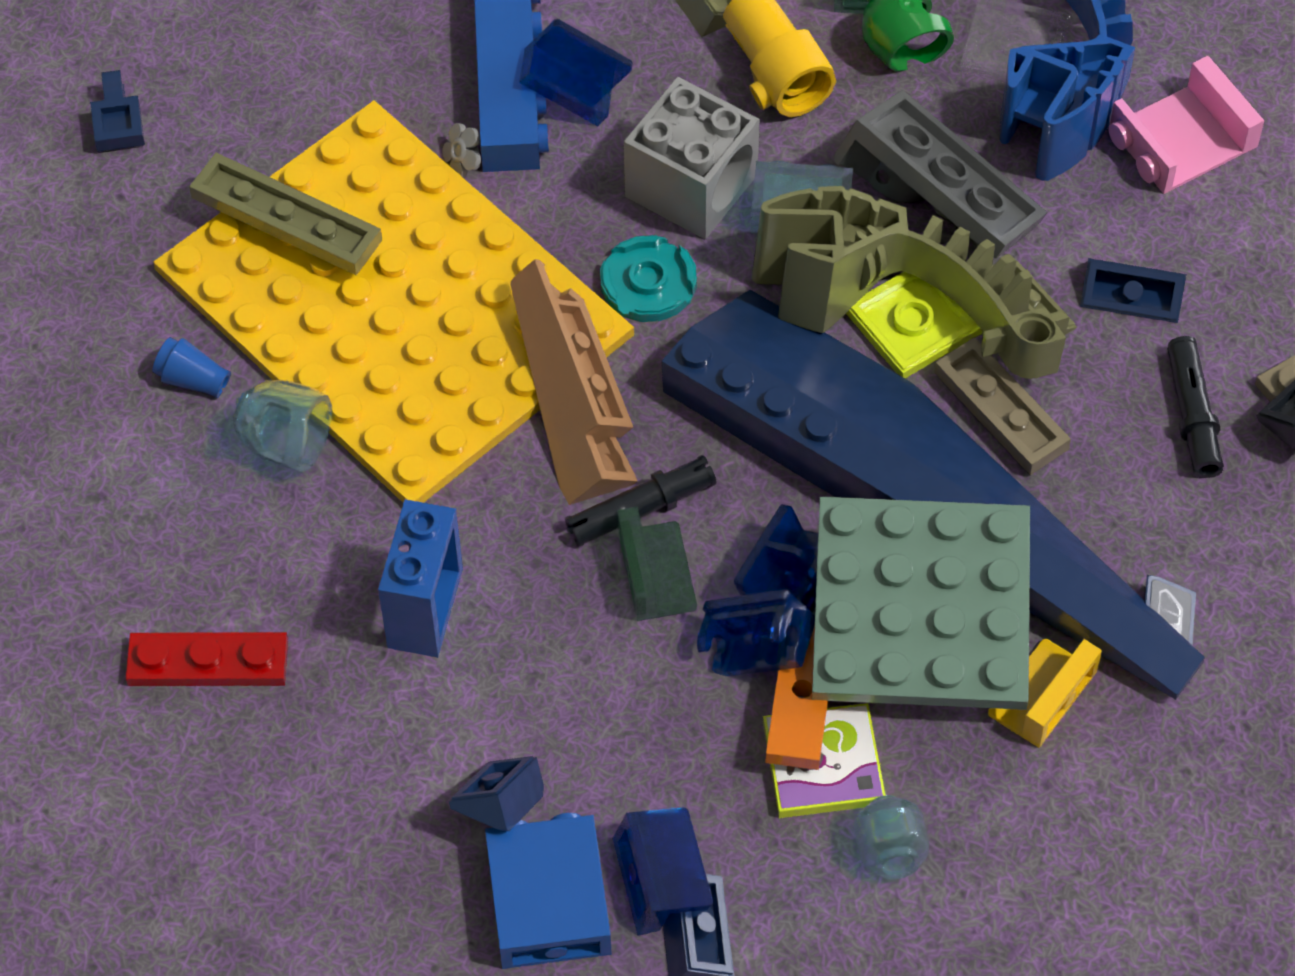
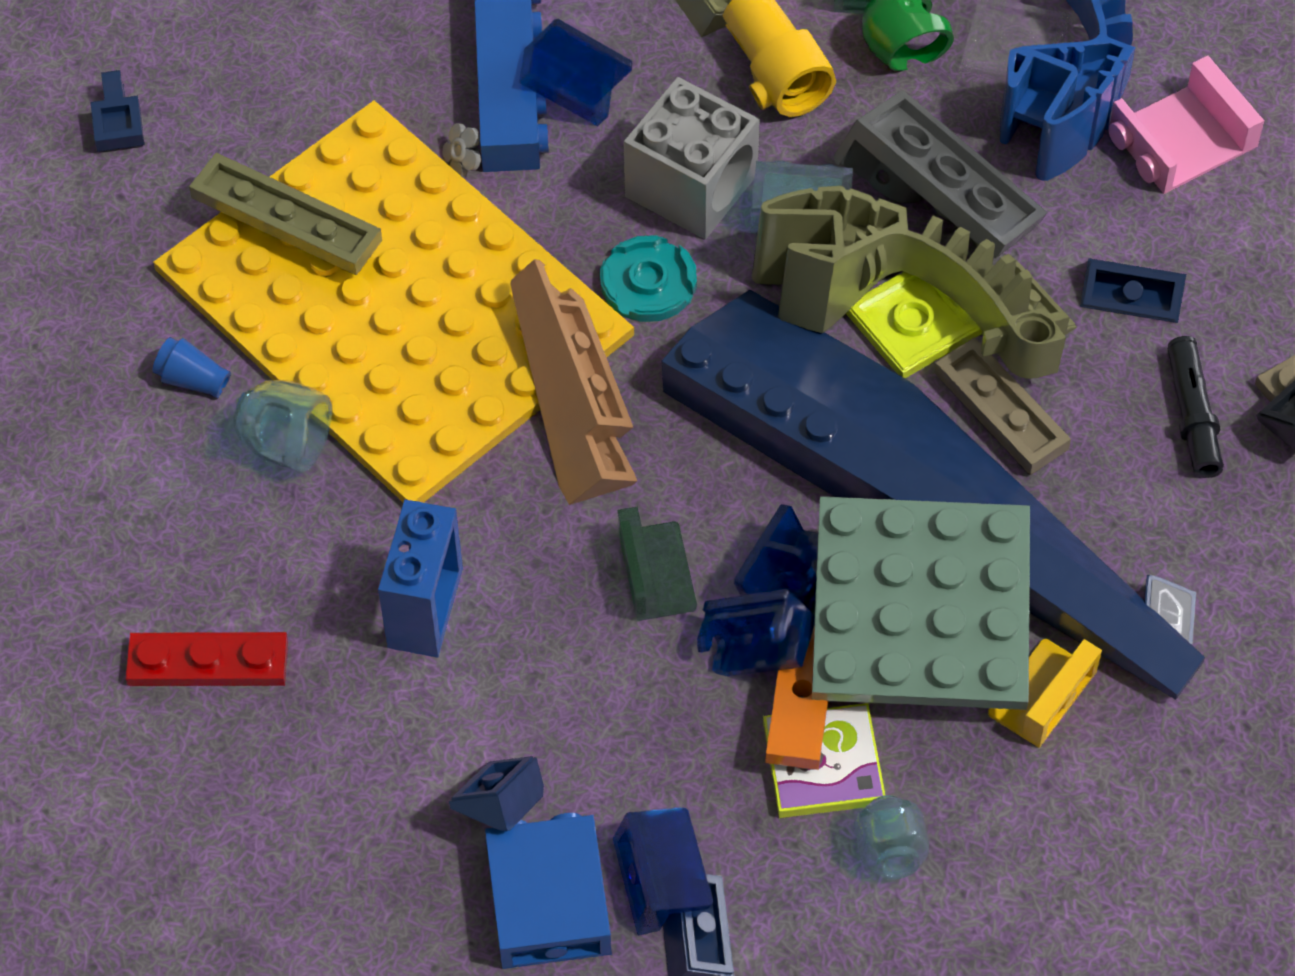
(659, 492): black pin -> none

